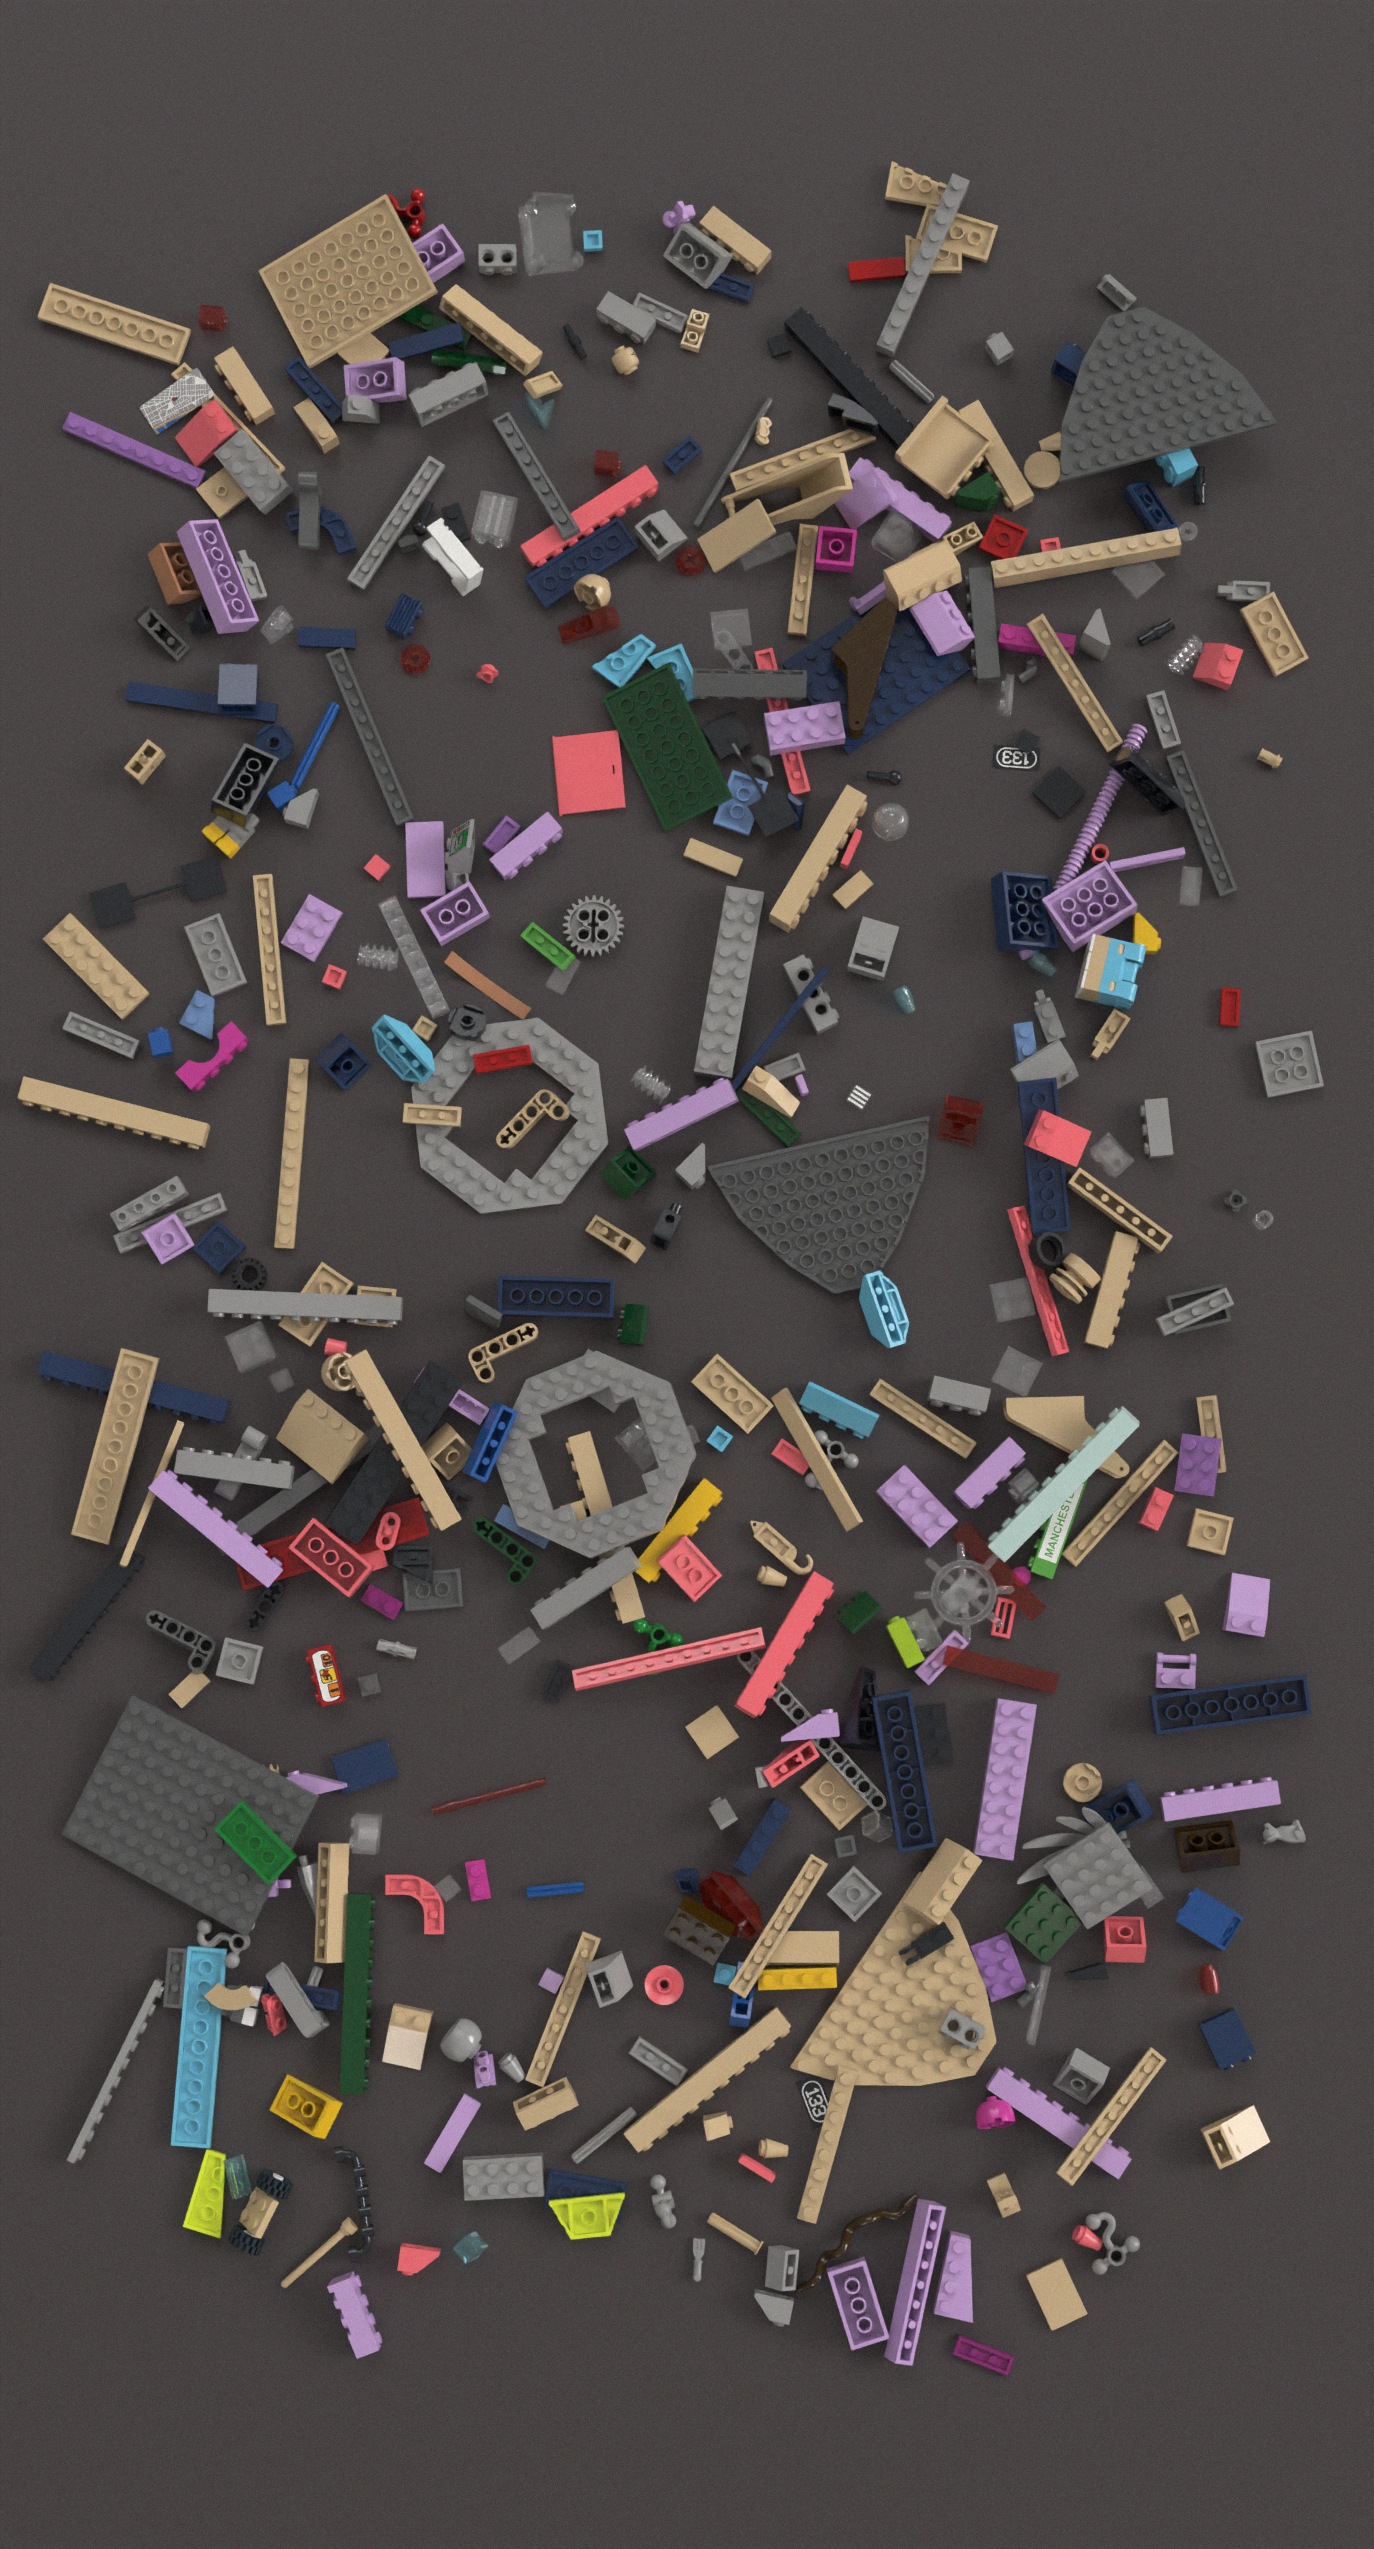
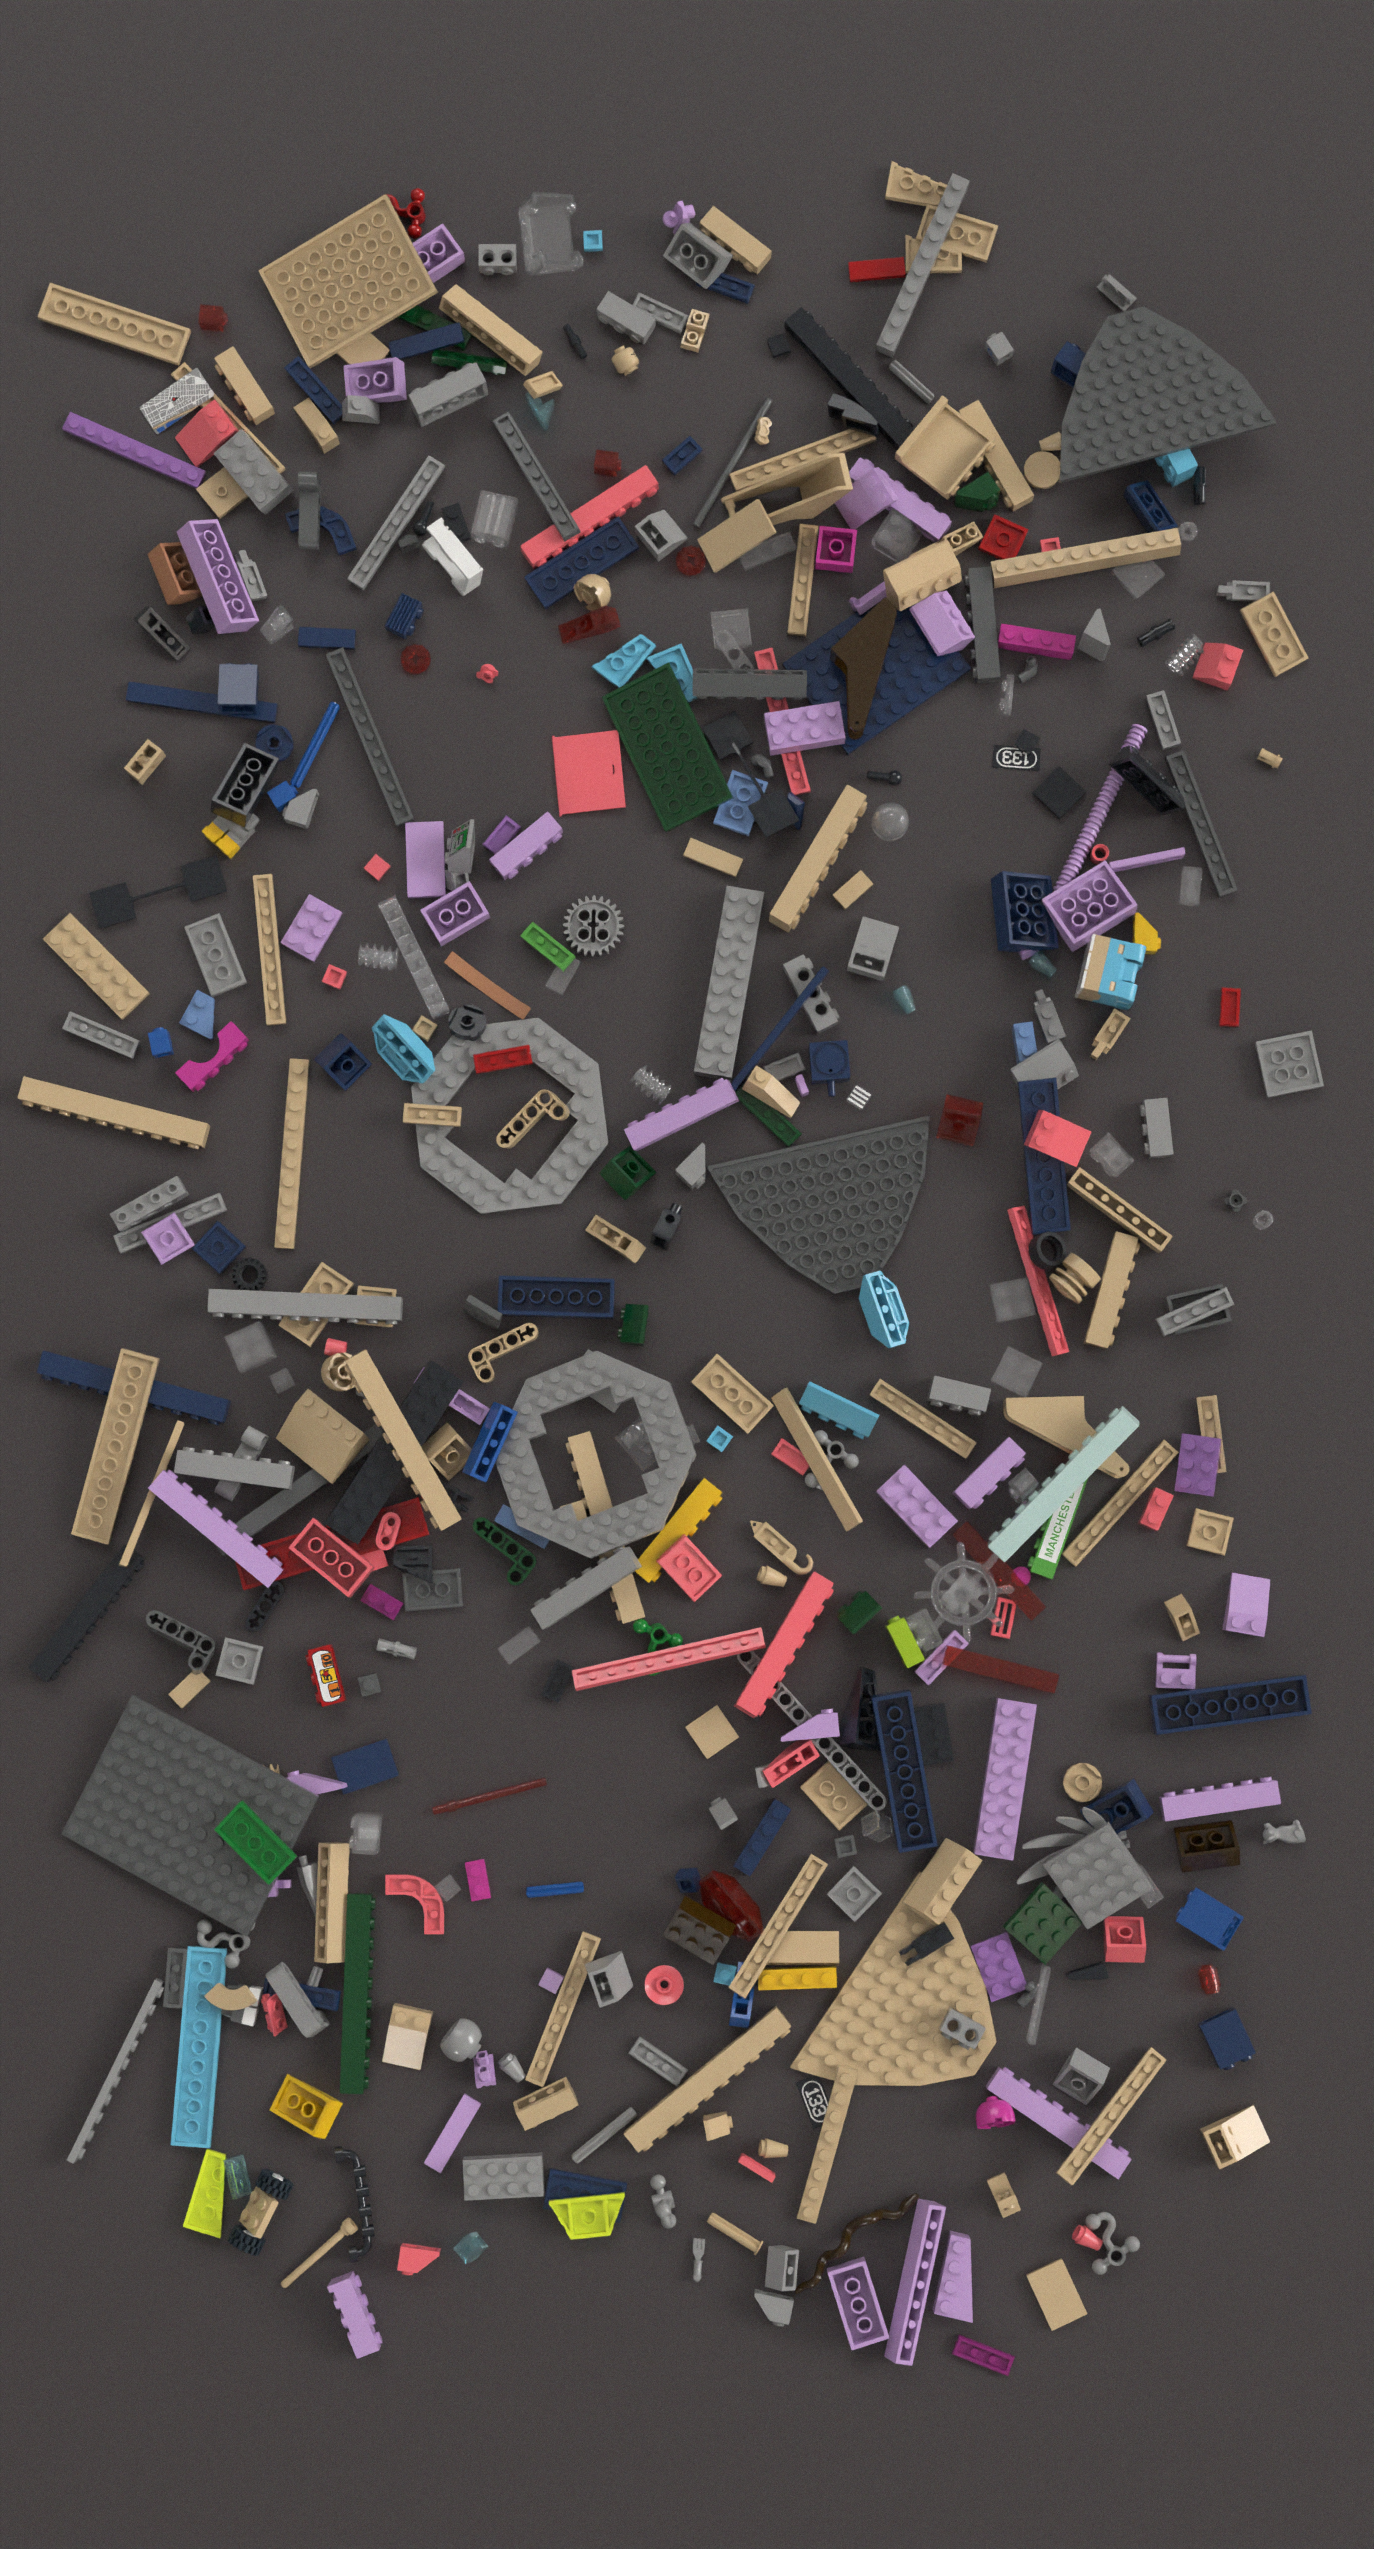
(829, 1063): none -> dark blue piece
(851, 849): coral tile -> none
(1075, 683): tan tile -> none

